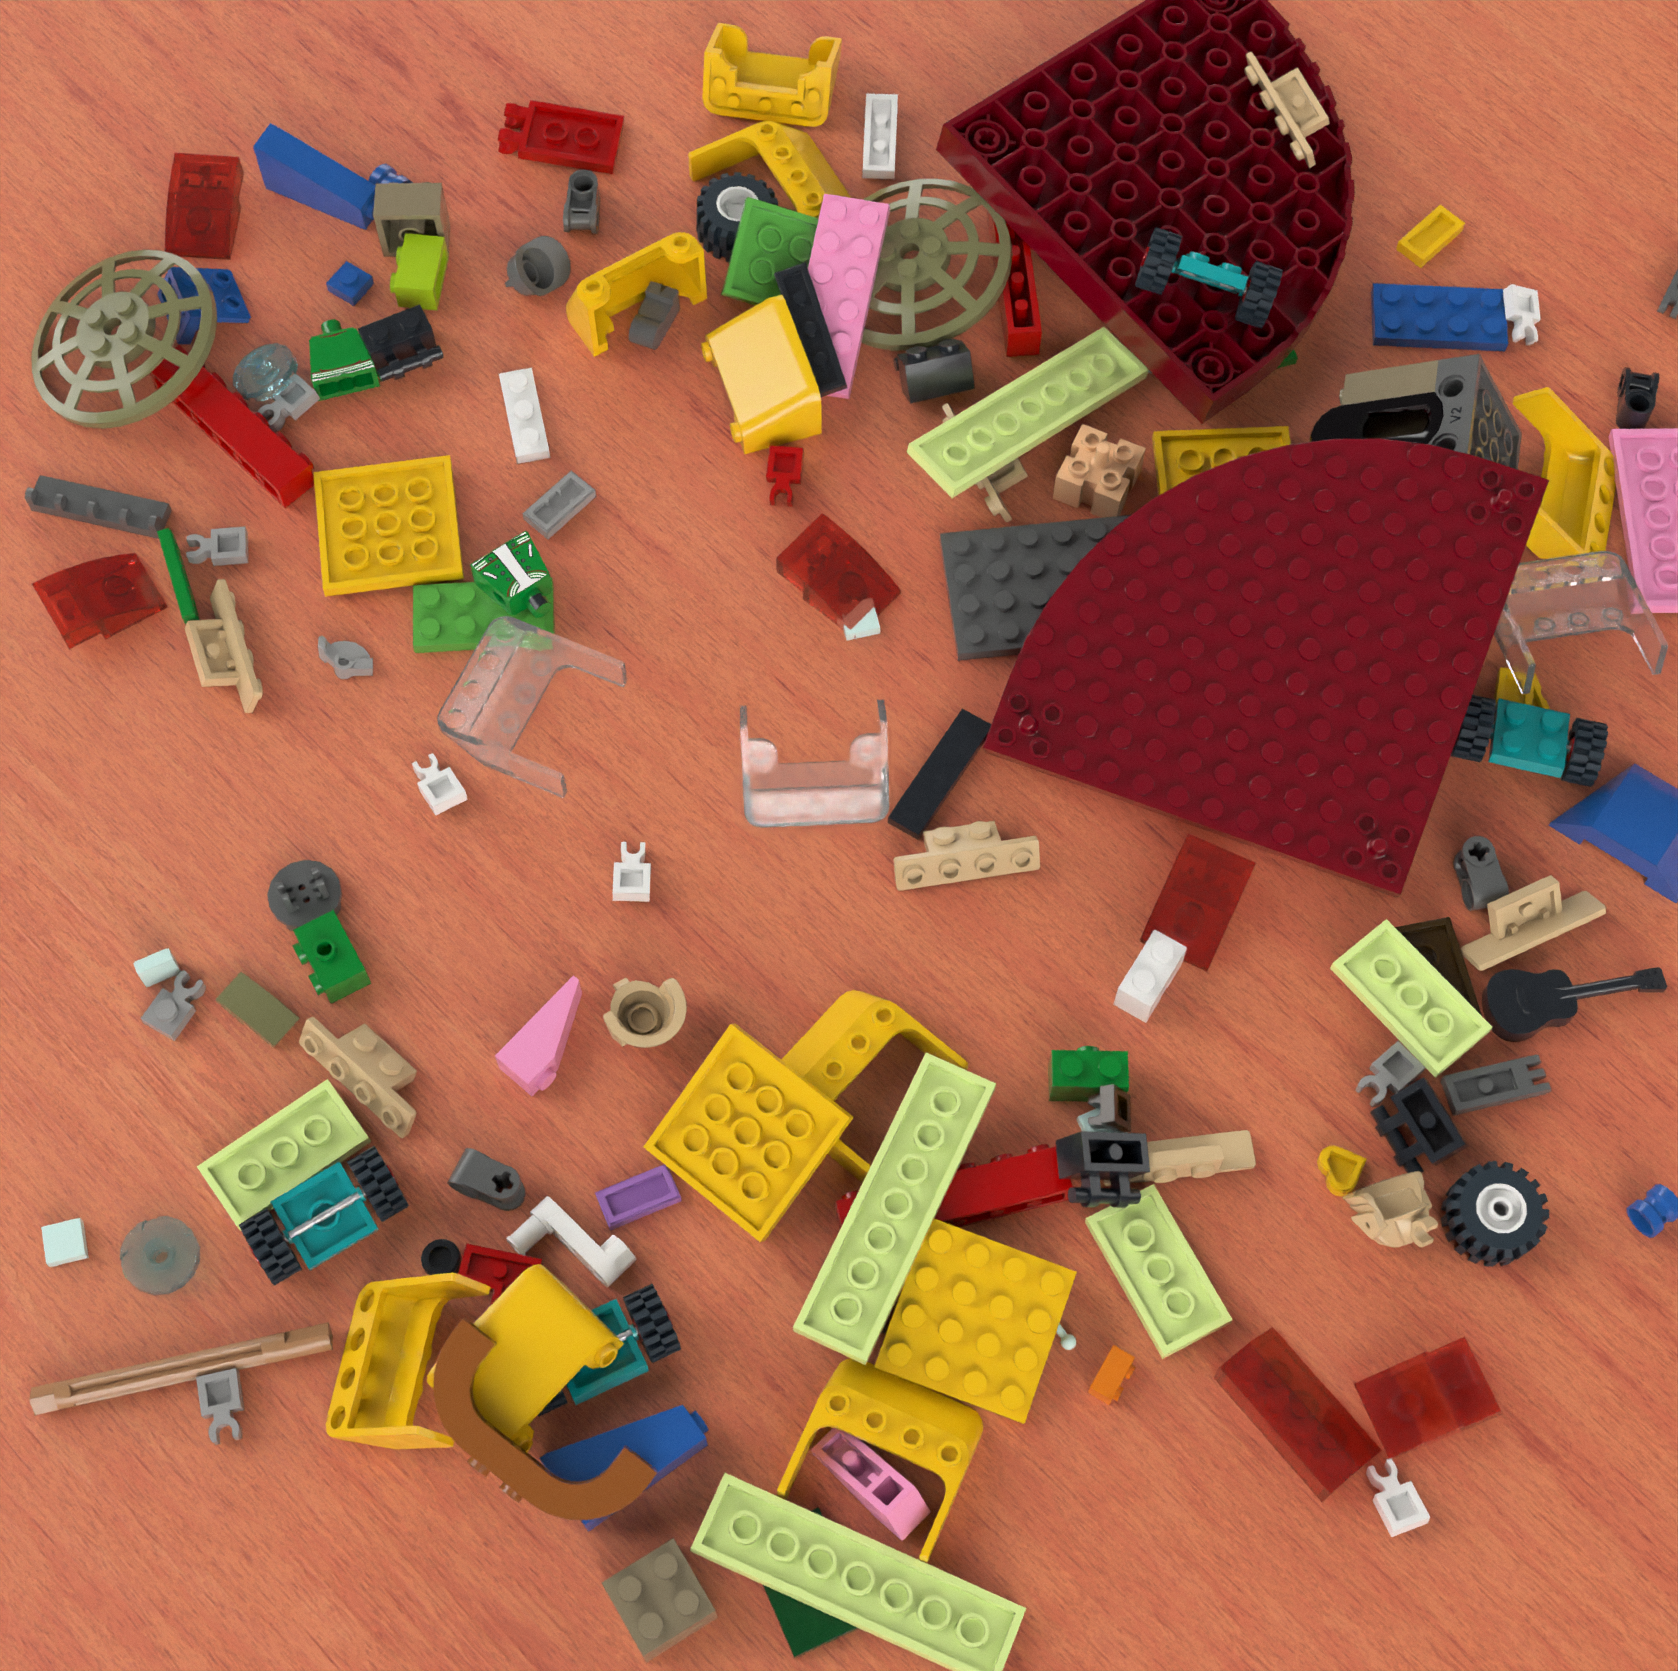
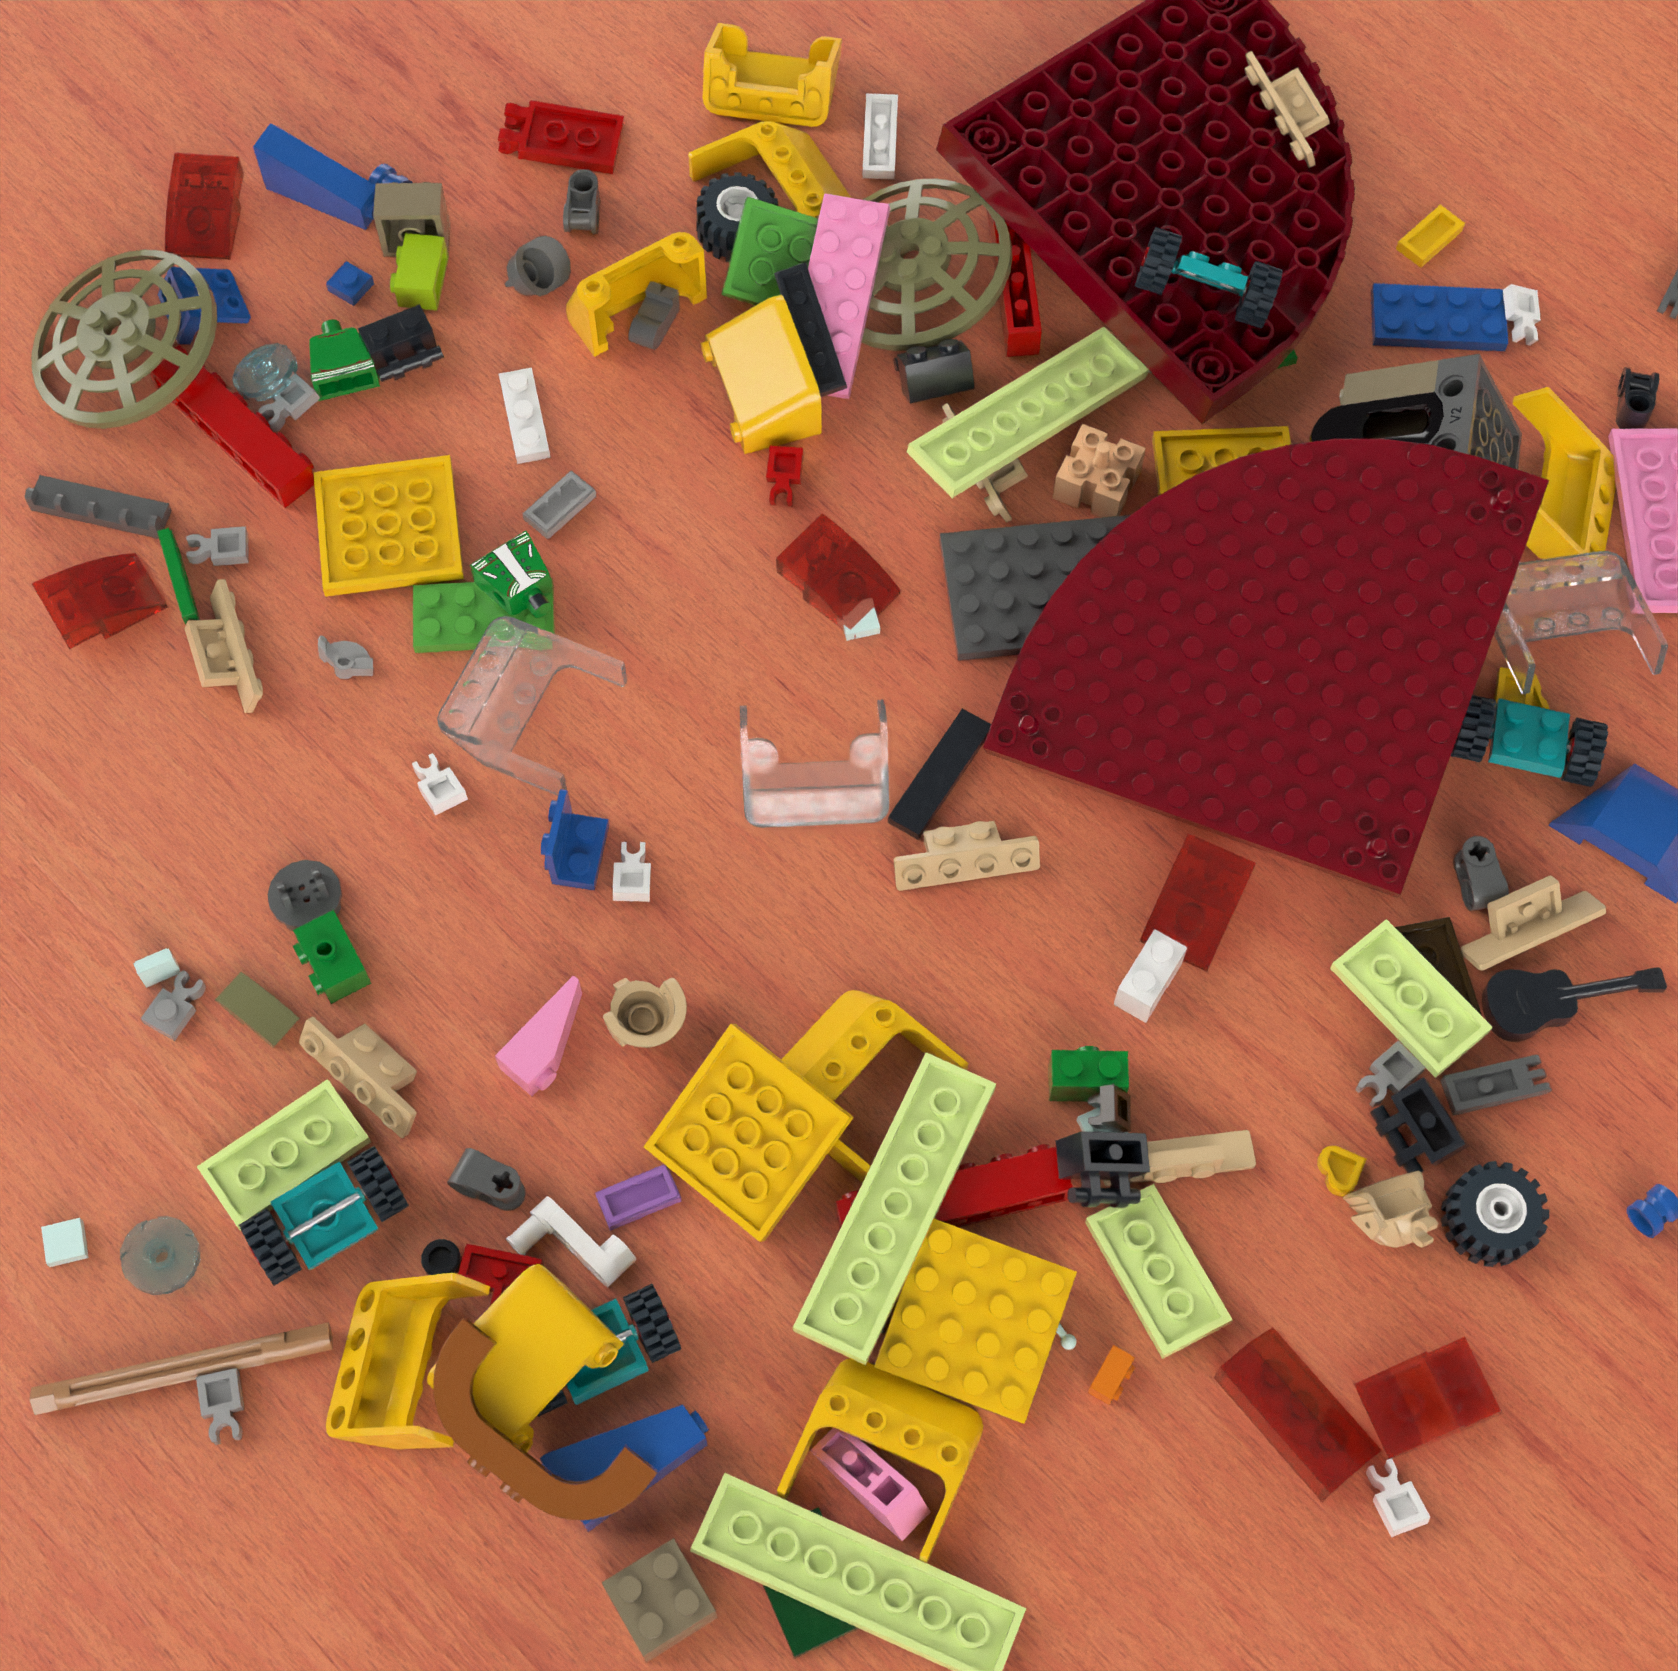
(574, 845): none -> blue bracket

